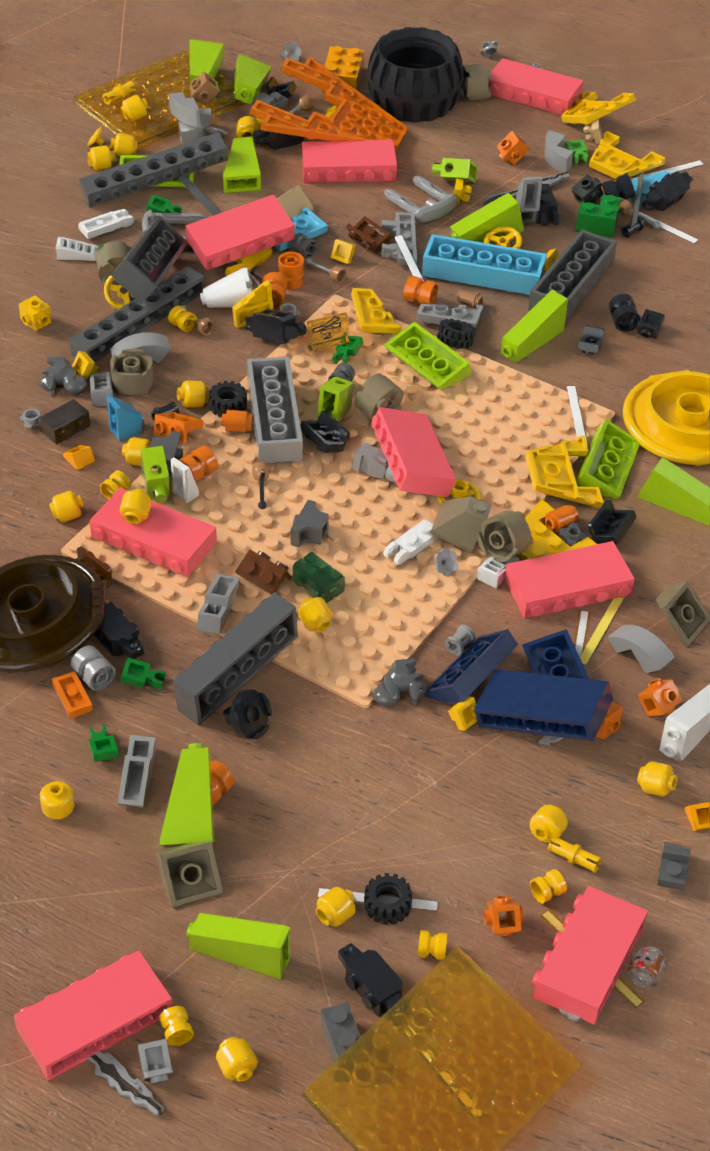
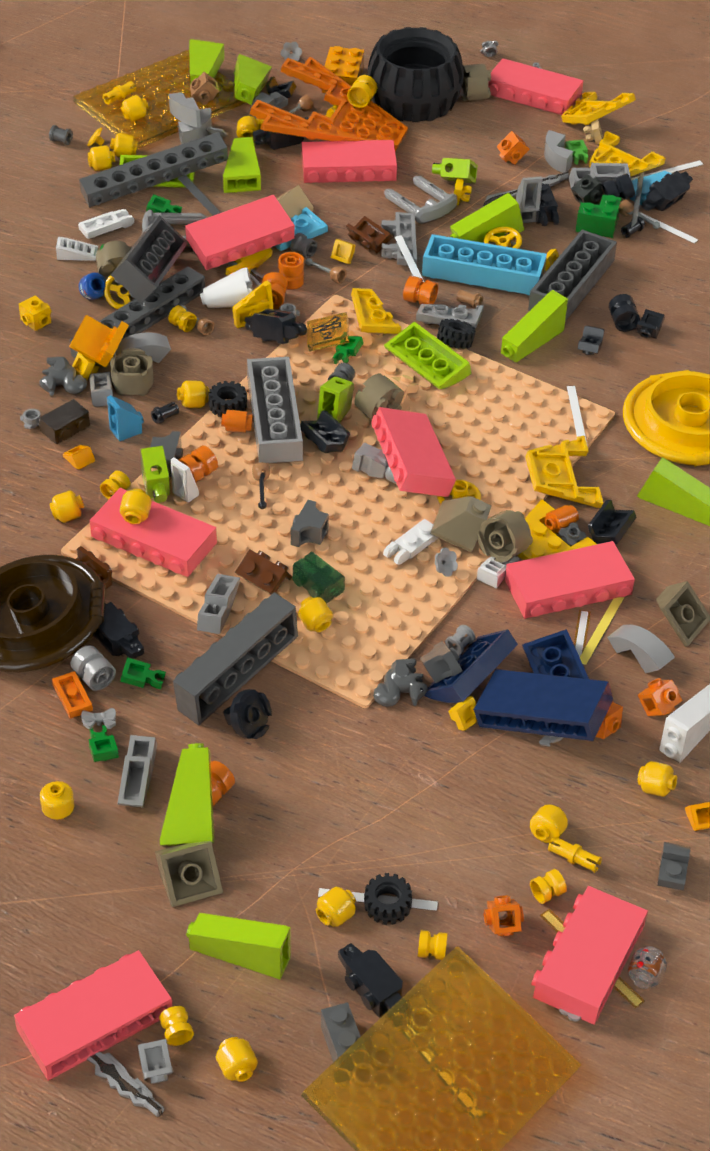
(61, 135): none -> dark grey bush
(92, 286): none -> blue head
(97, 340): none -> light orange bracket
(107, 717): none -> light grey piece
(133, 448): yellow head -> none
(173, 421): orange bracket -> none
(362, 91): none -> yellow wheel
(441, 662): none -> dark grey brick
(601, 171): none -> light grey slope
(608, 460): lime slope -> none

